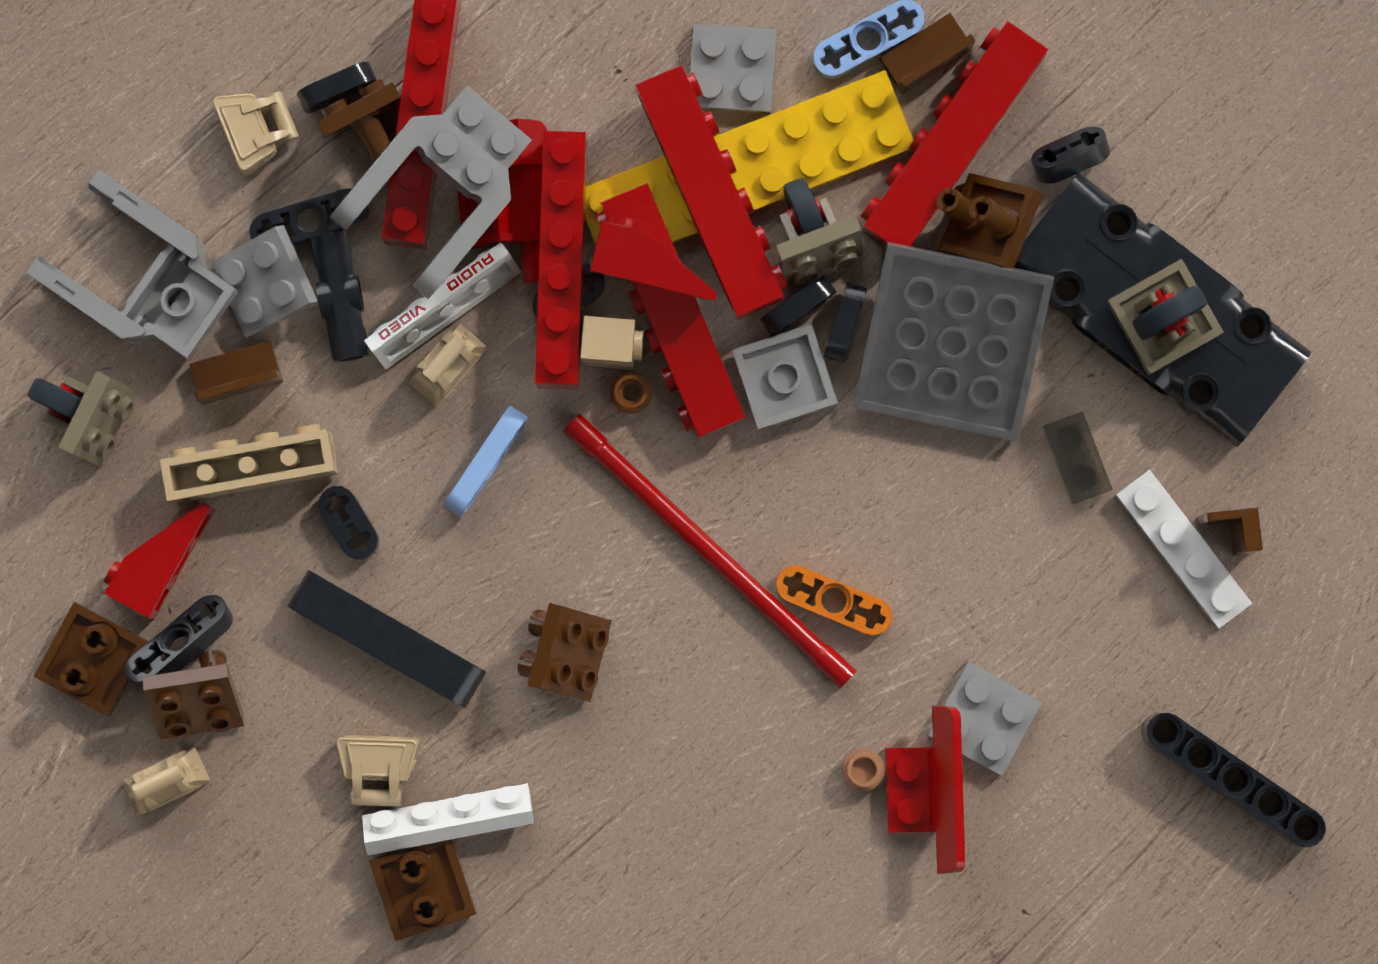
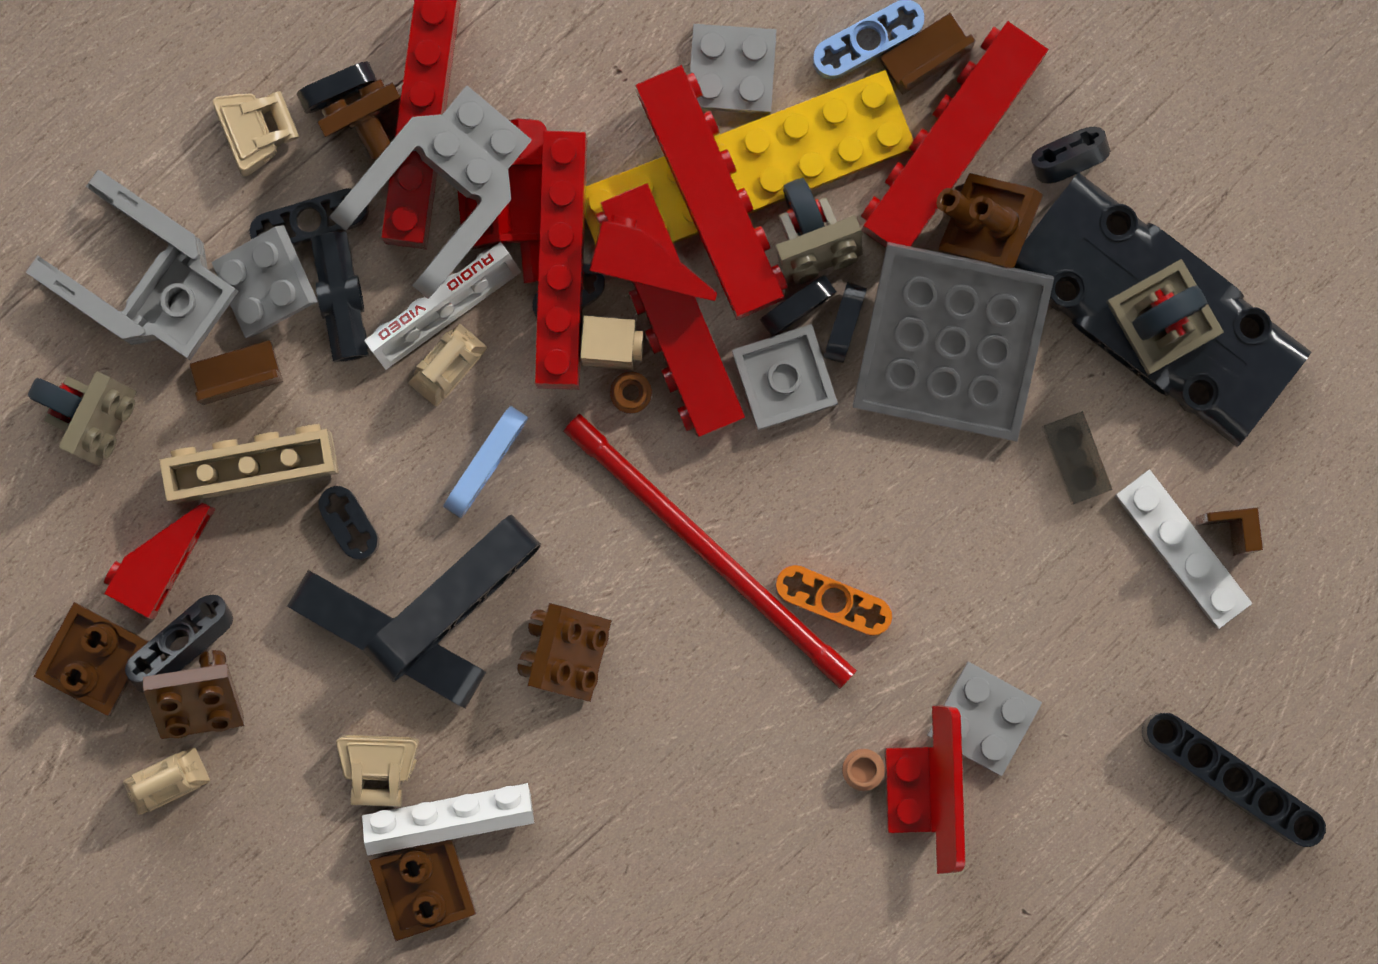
(452, 598): none -> black beam

